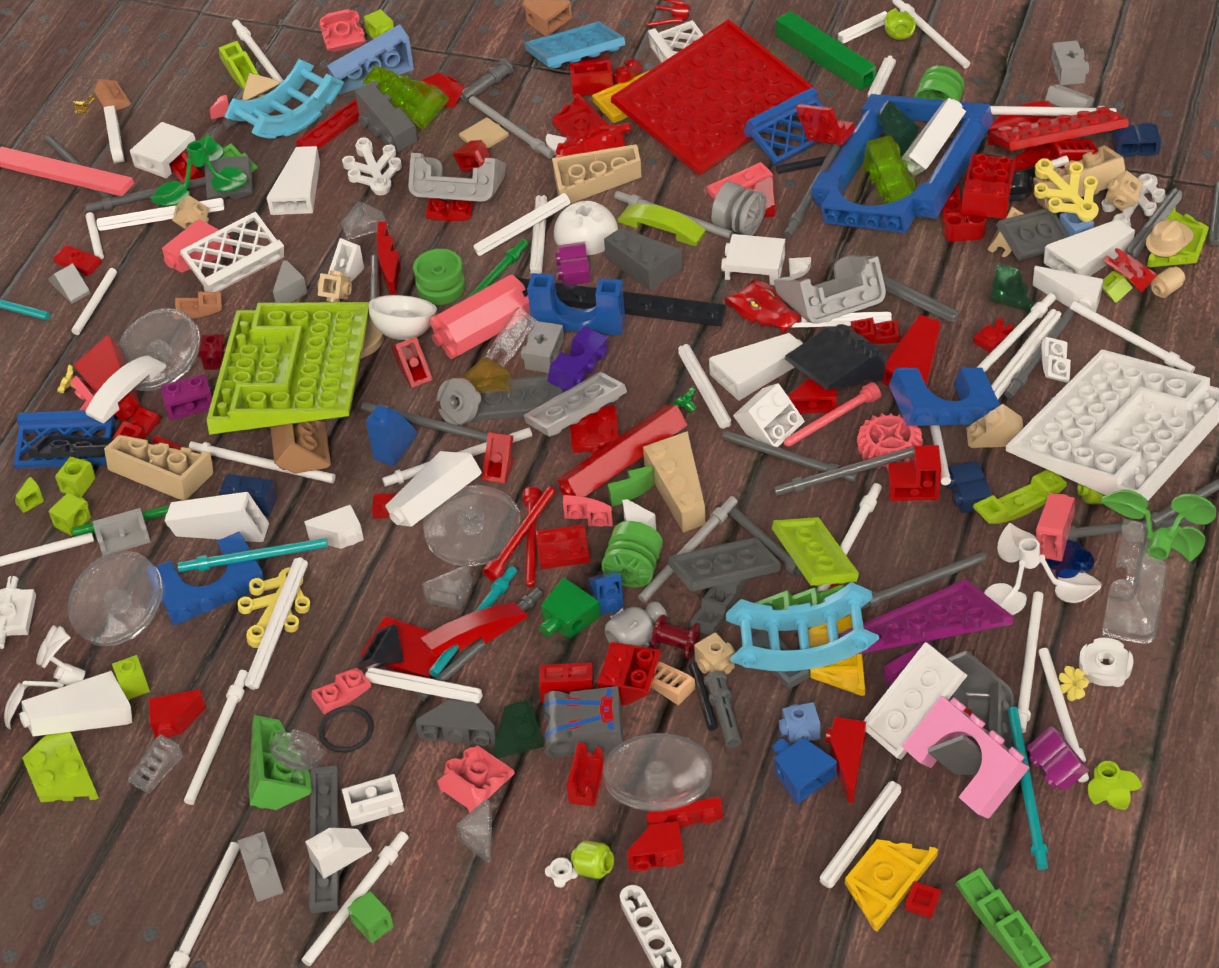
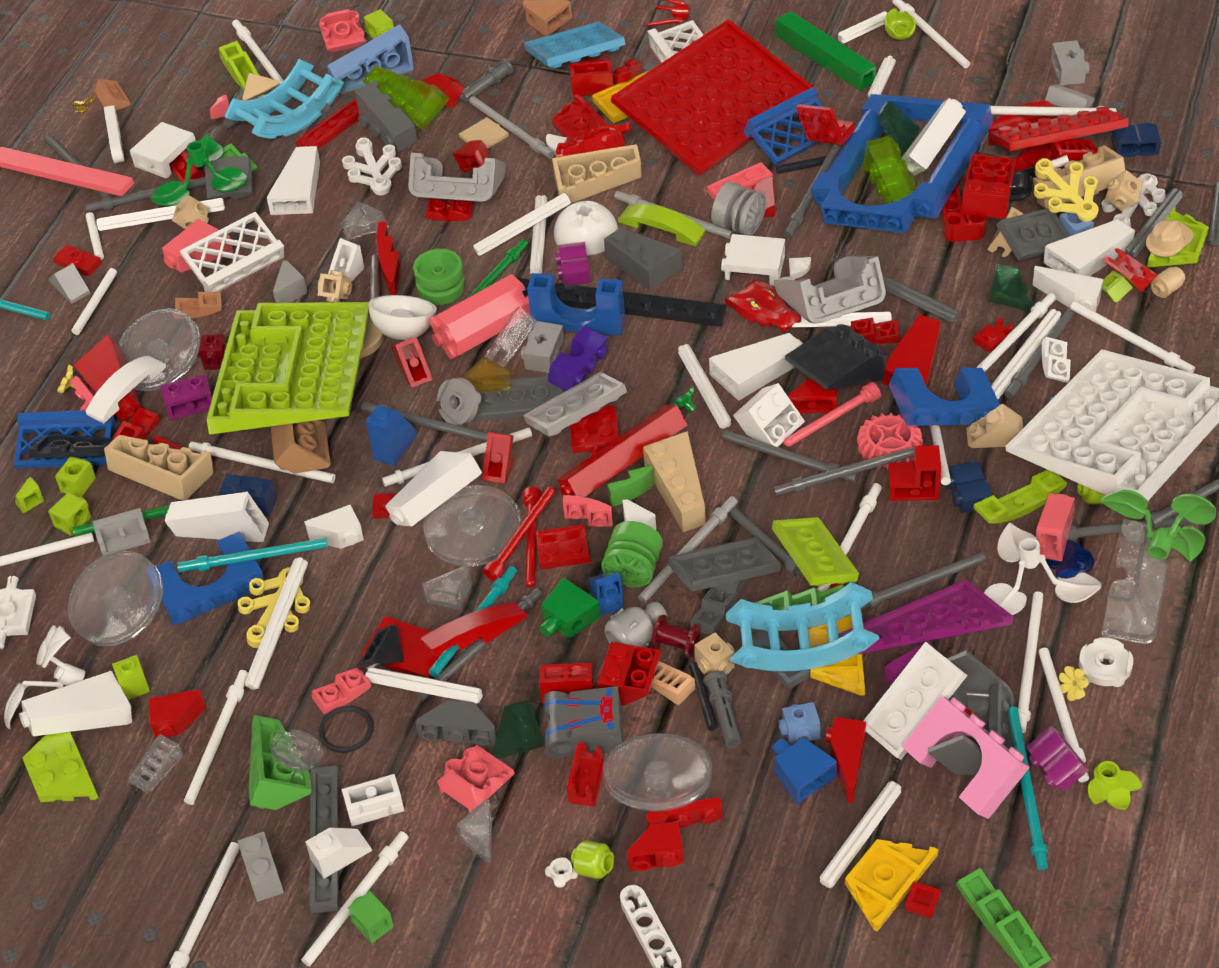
(940, 84): bright green wheel -> none

